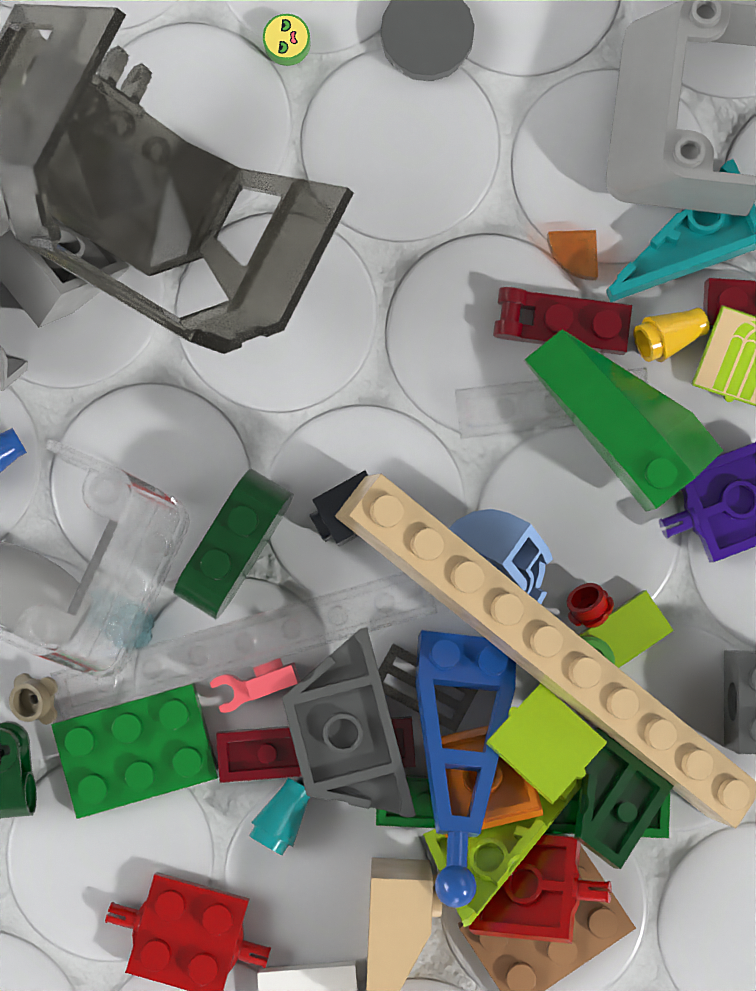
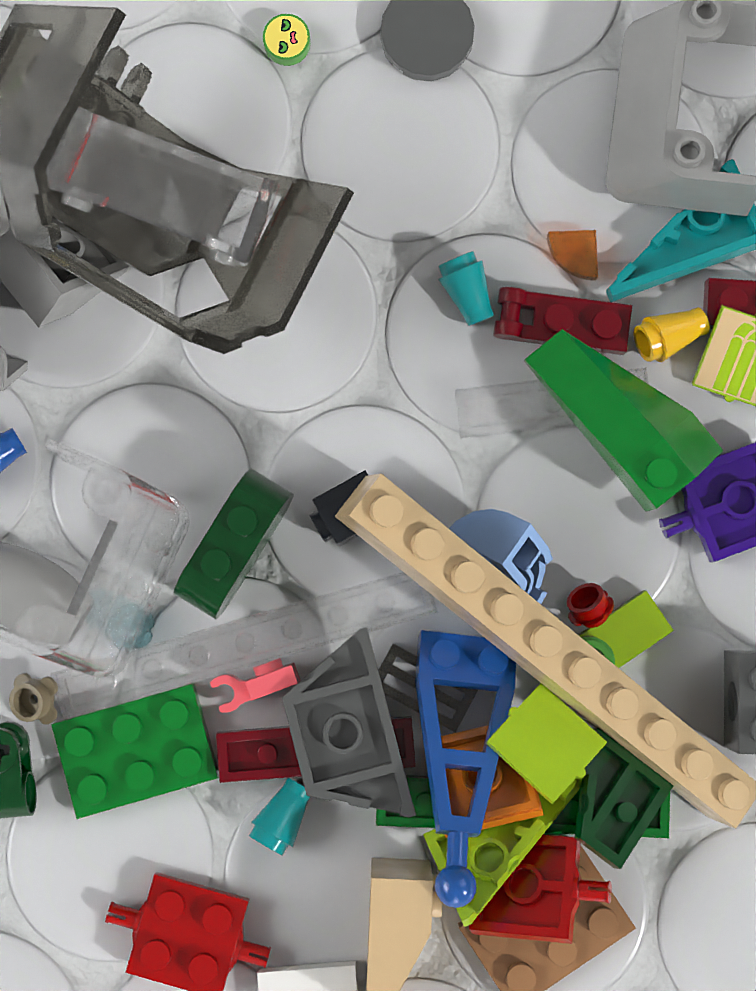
(161, 186): none -> clear windscreen
(467, 287): none -> teal cone

